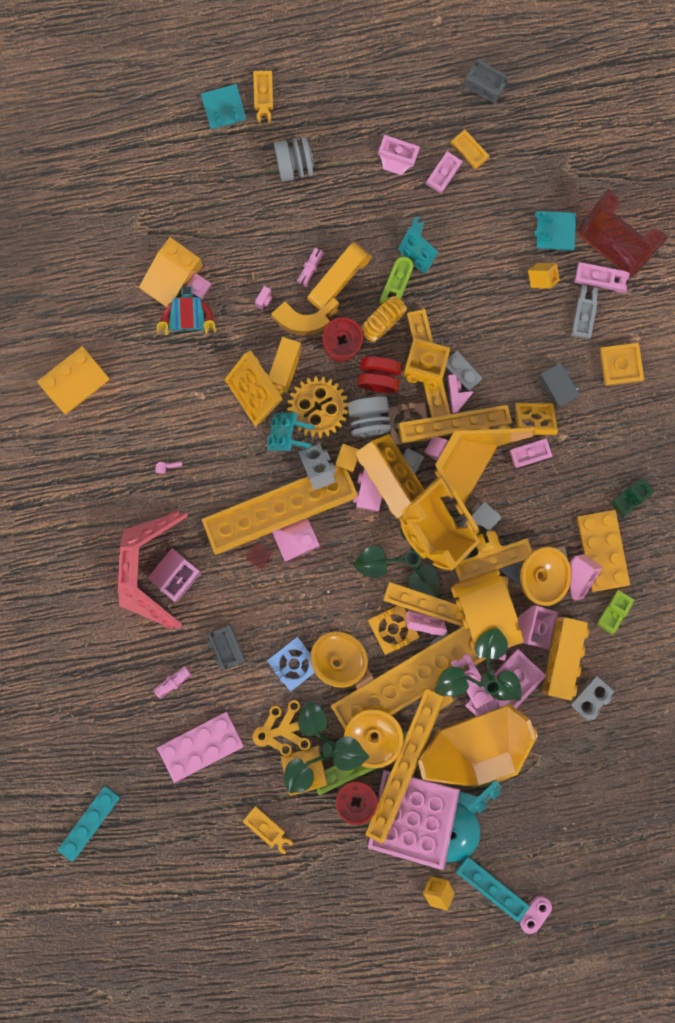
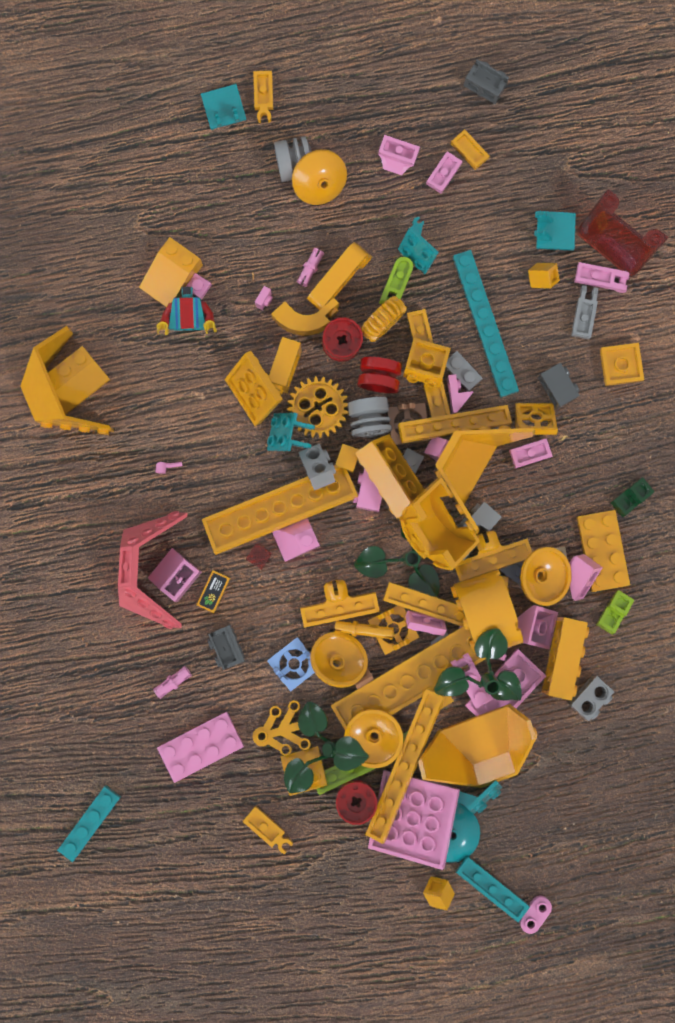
(41, 393): none -> light orange piece
(213, 591): none -> tile
(313, 170): none -> light orange dish
(339, 605): none -> light orange plate
(355, 628): none -> light orange pin
(485, 323): none -> teal plate

